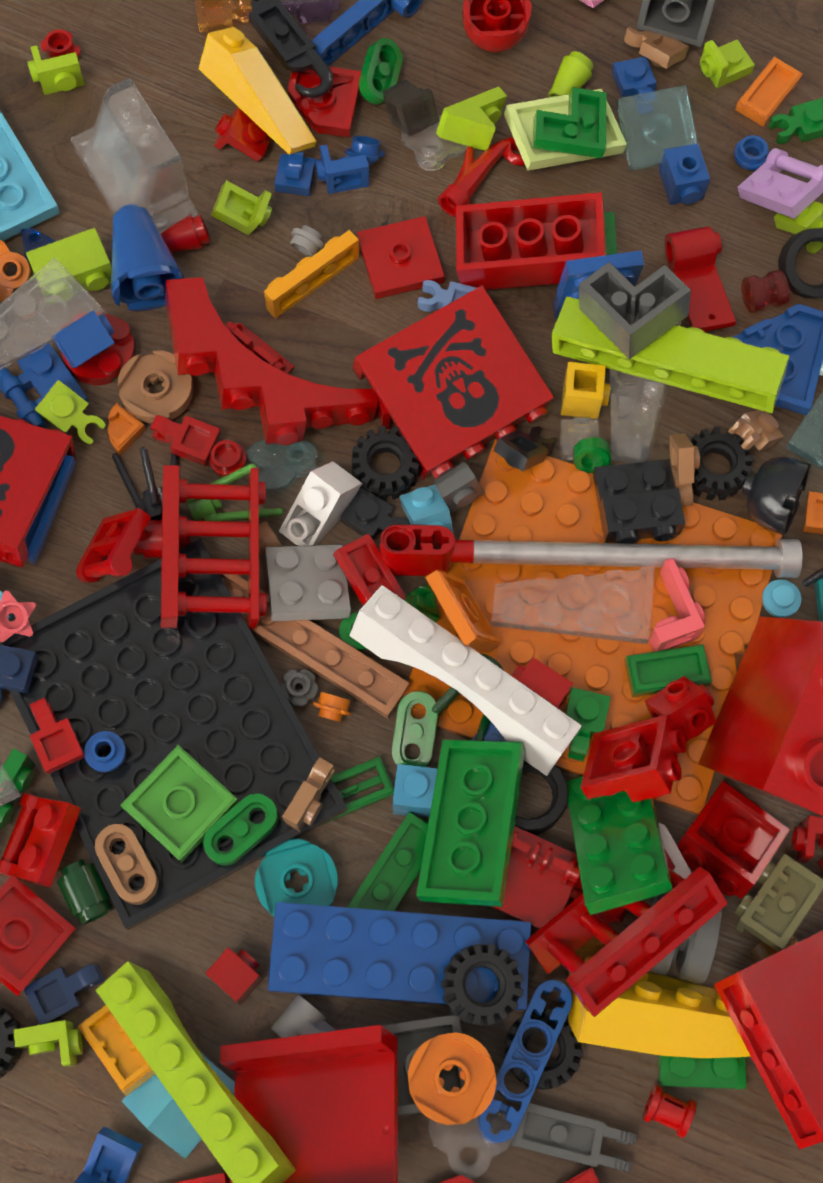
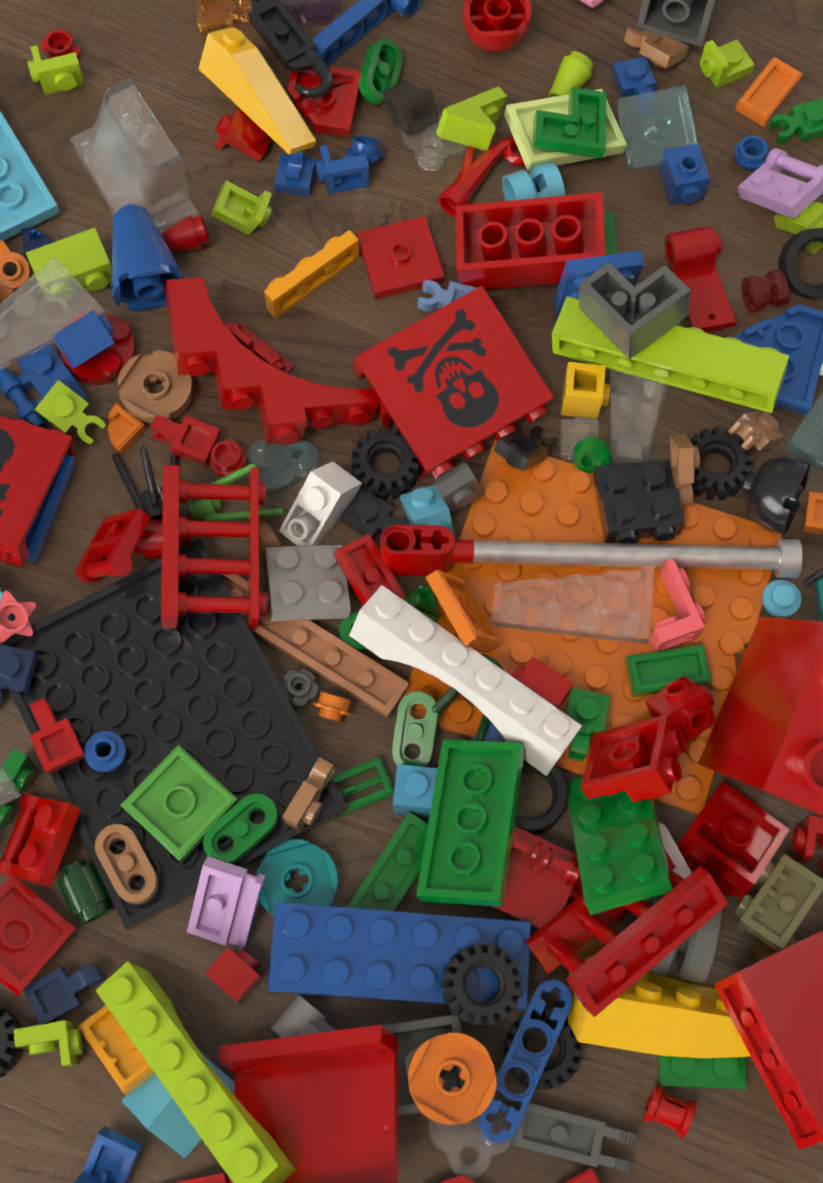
(225, 903): none -> lavender plate
(306, 240): light grey plate -> none
(541, 182): none -> medium azure wheel

